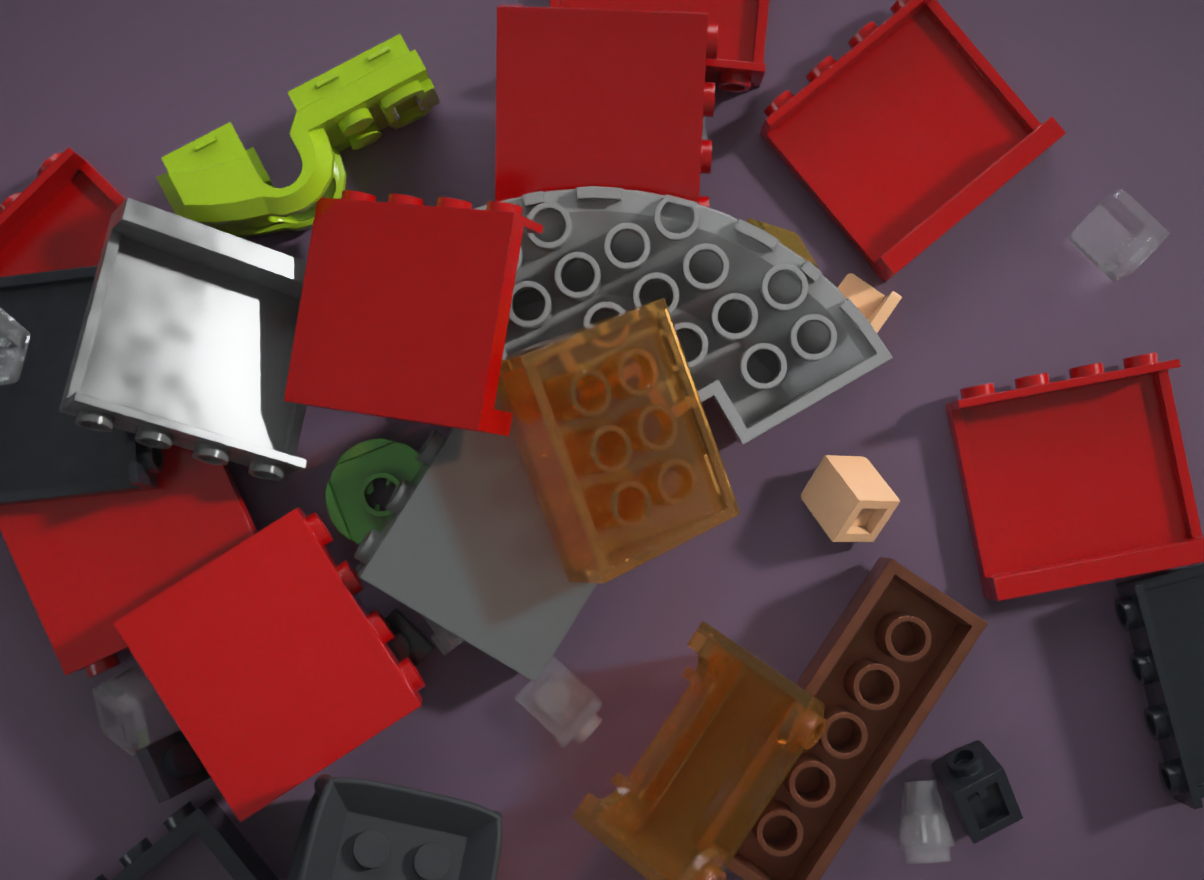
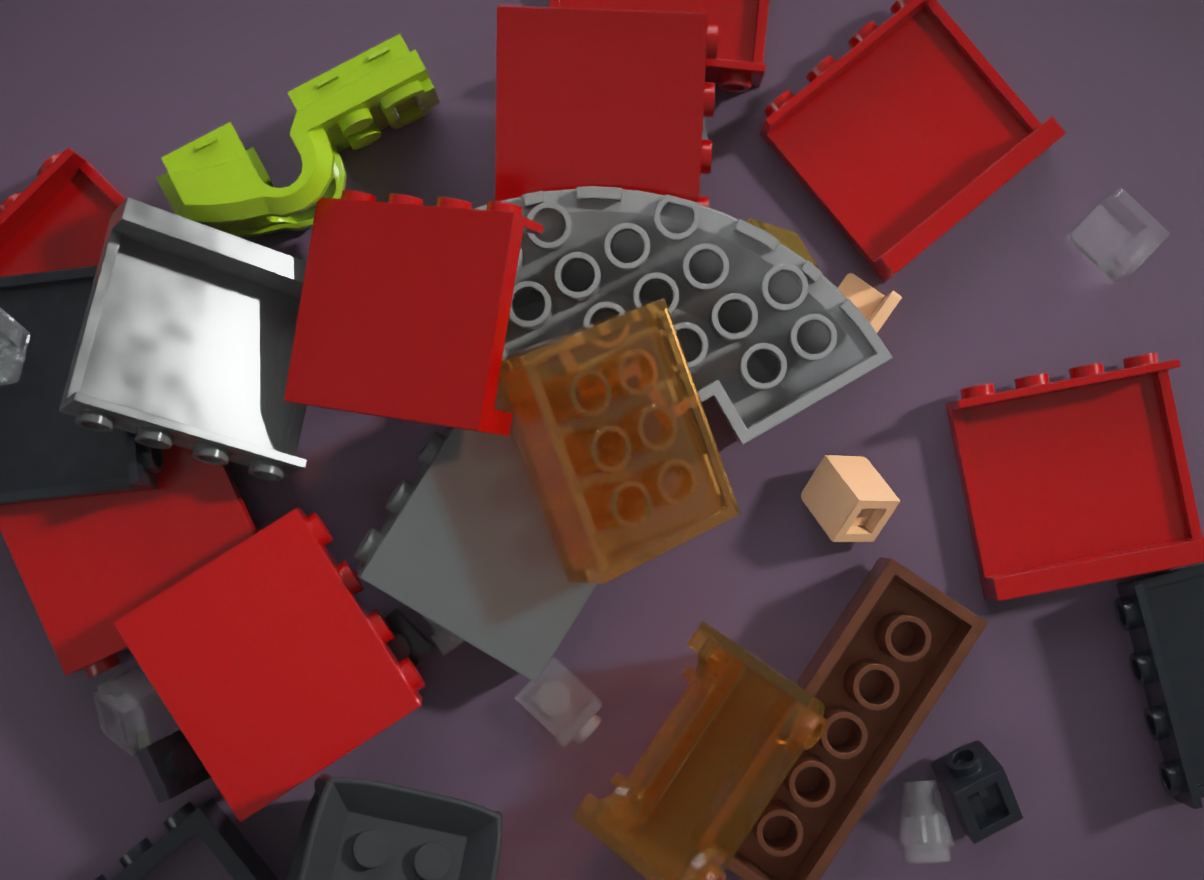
(355, 479): bright green plate -> none

